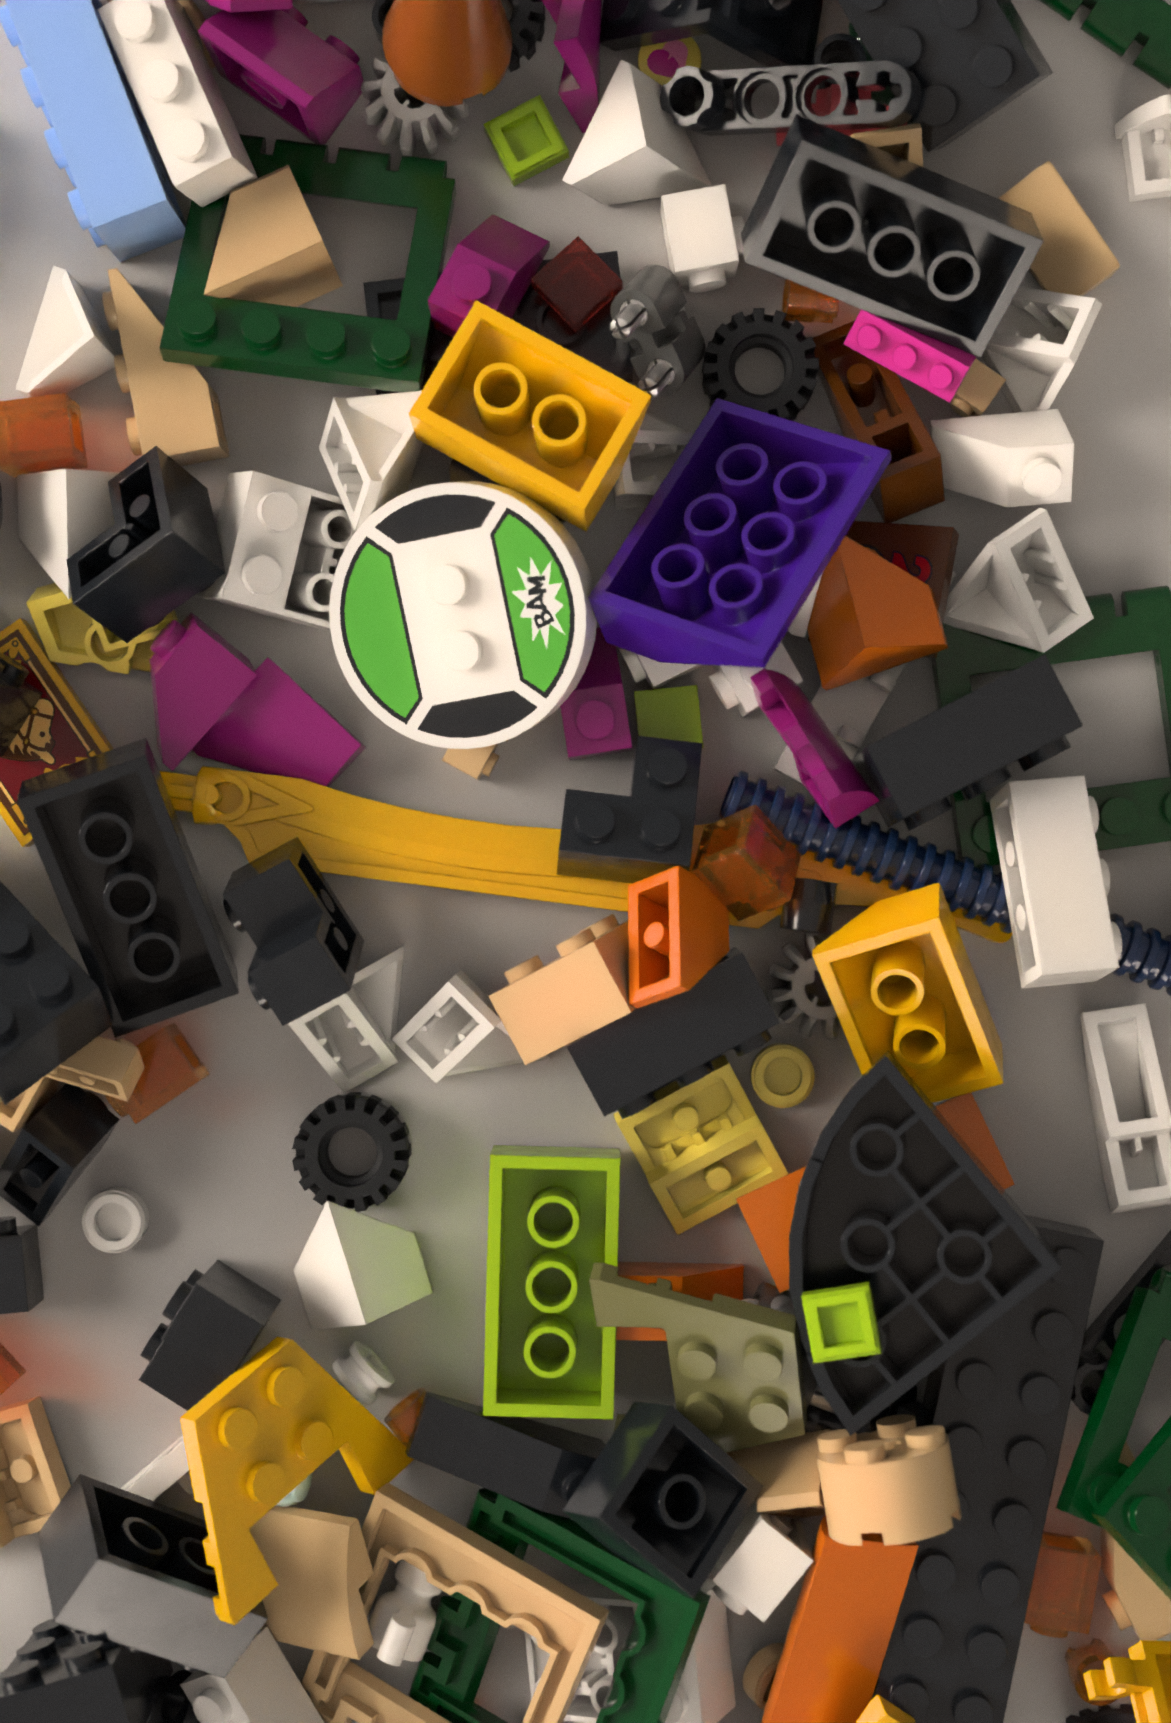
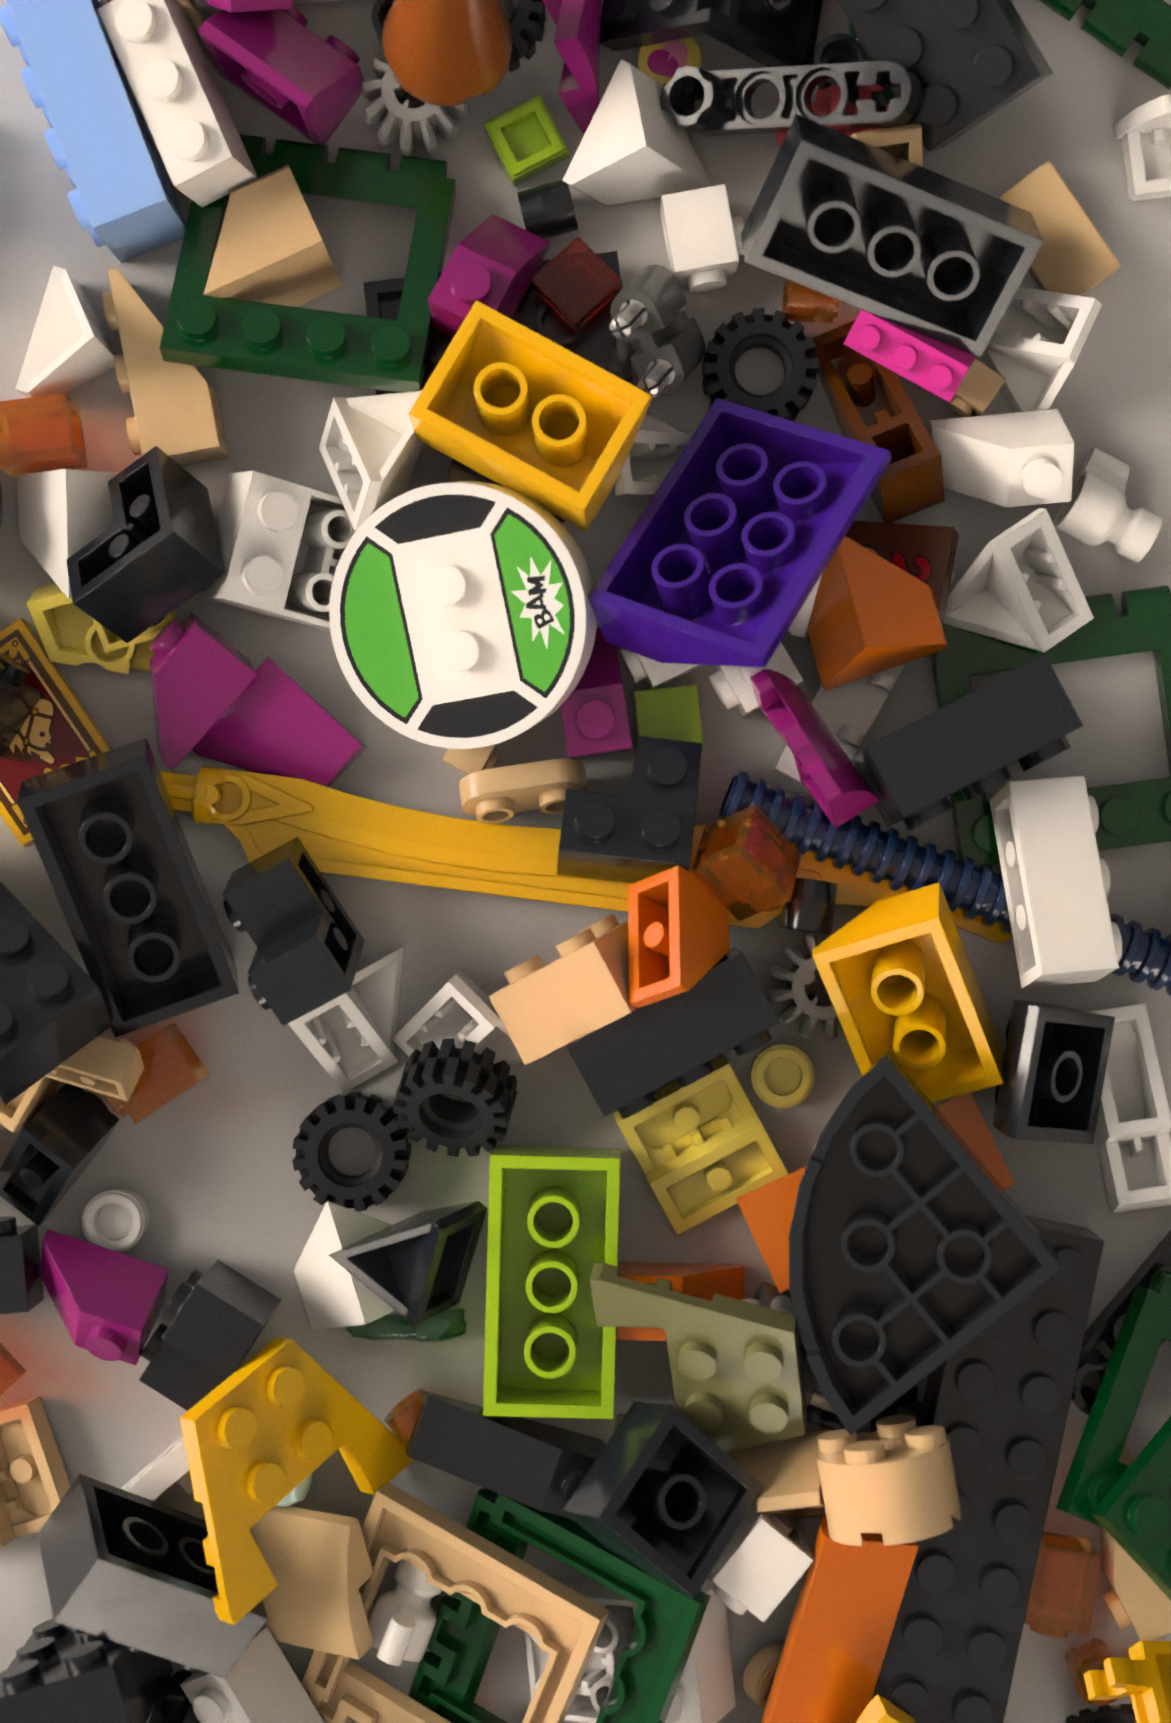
(103, 1295): none -> magenta slope
(362, 1373): white bush -> none
(418, 1261): none -> black slope
(439, 1328): none -> clear green piece
(462, 1074): none -> black tyre
(501, 791): none -> tan plate
(548, 209): none -> black hose
(841, 1322): lime tile -> none
(1052, 1073): none -> black slope
(1100, 509): none -> white piece

